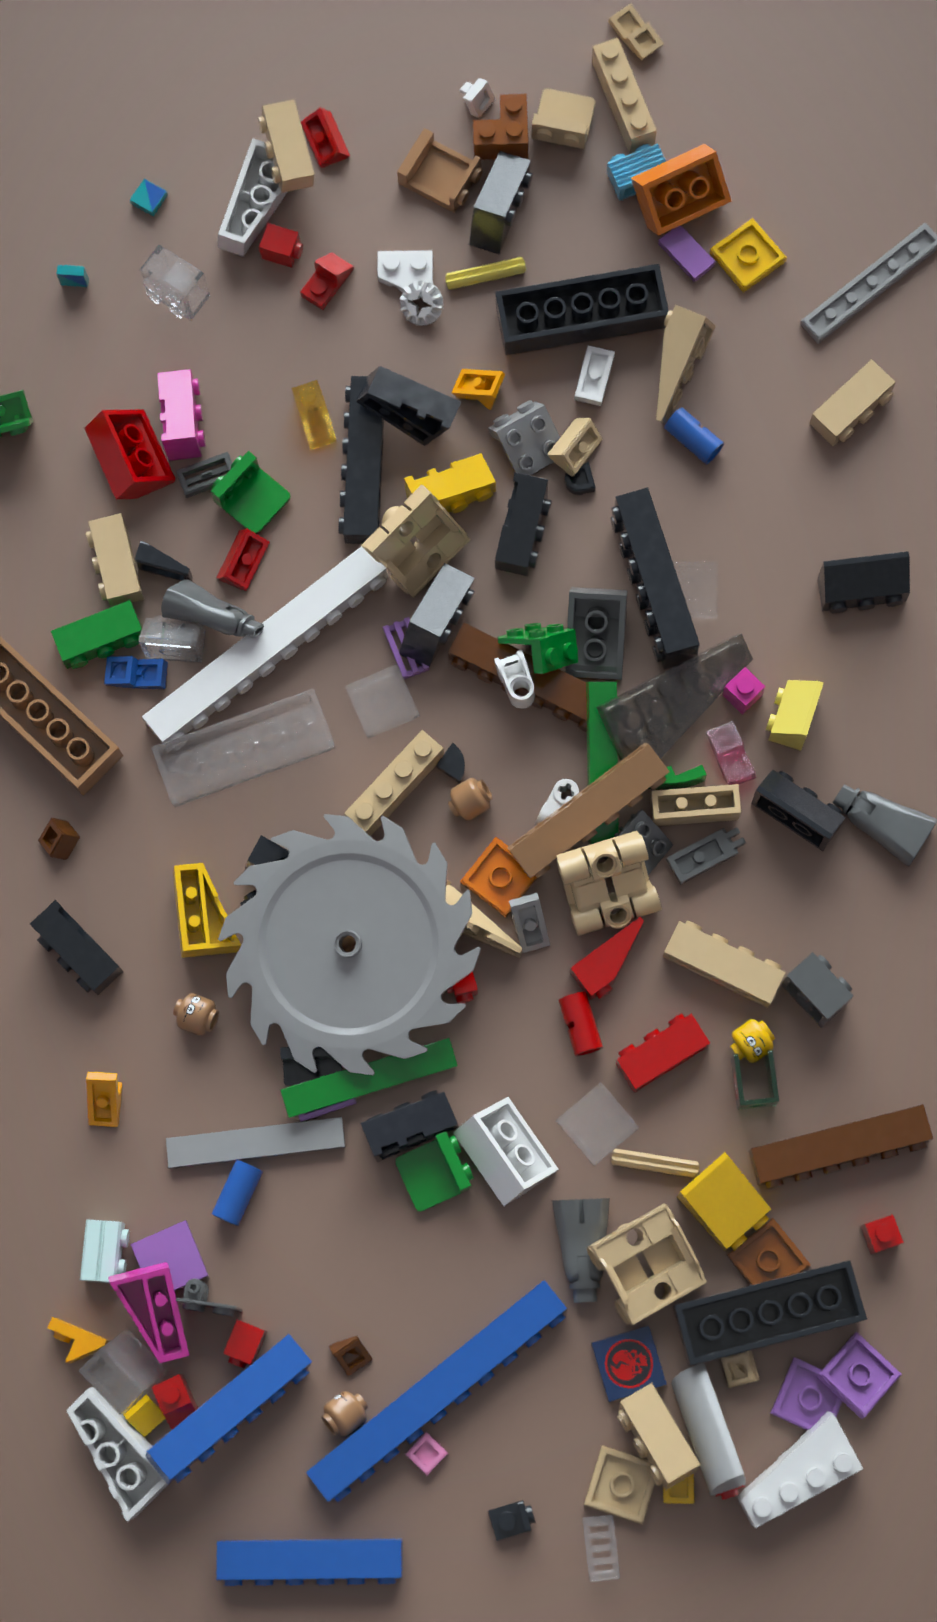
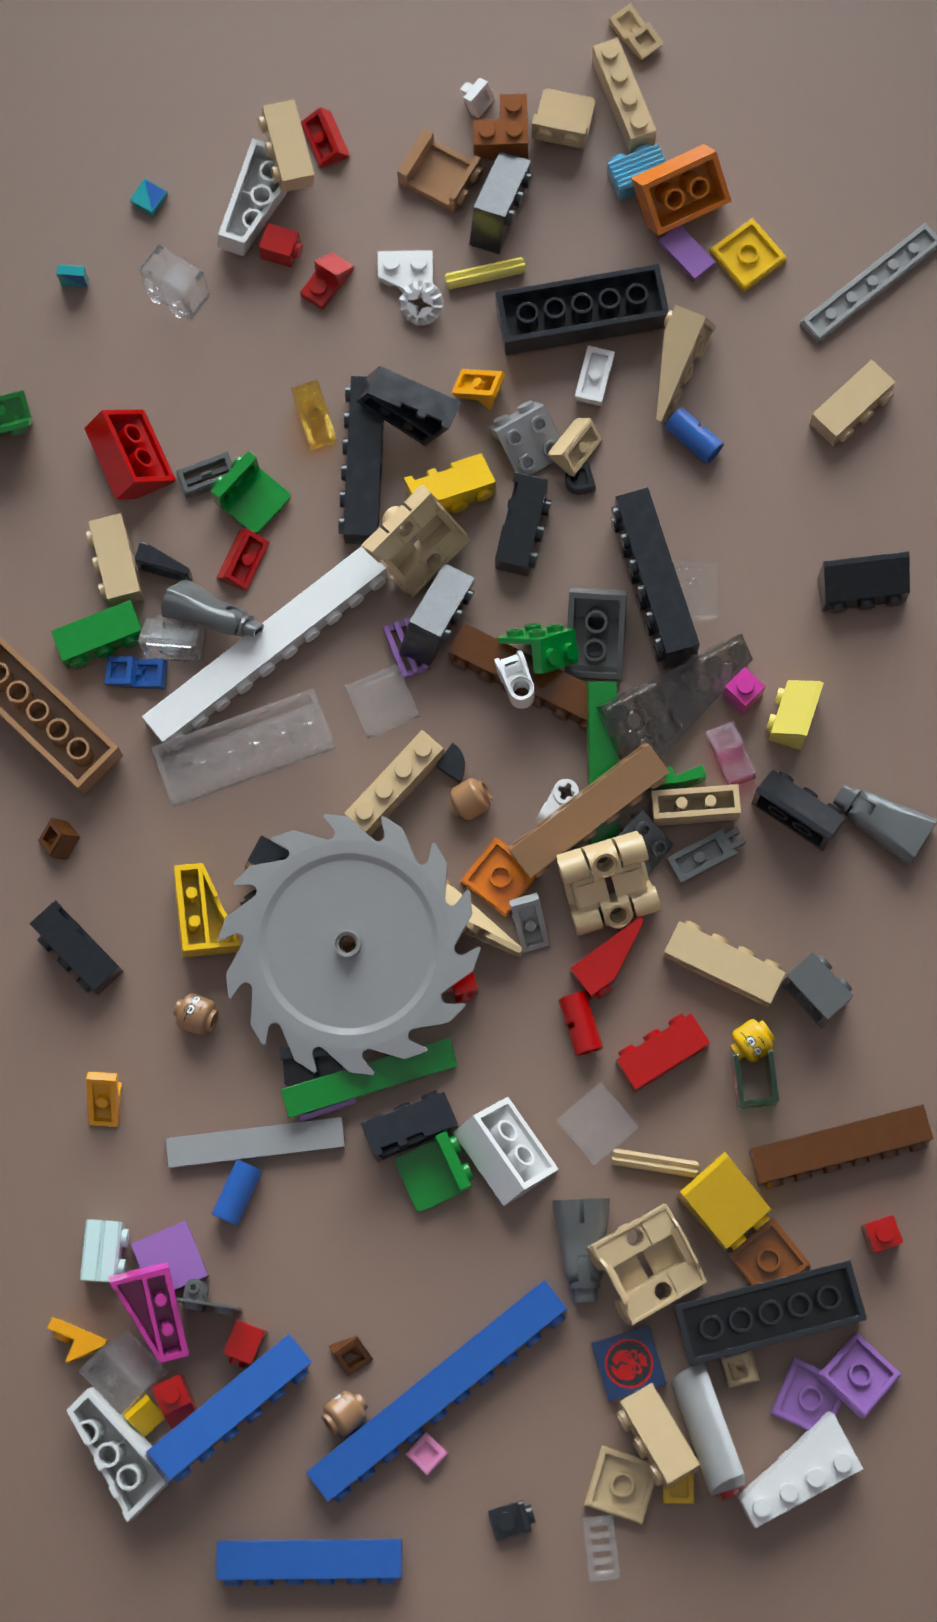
(180, 415): wedge -> none

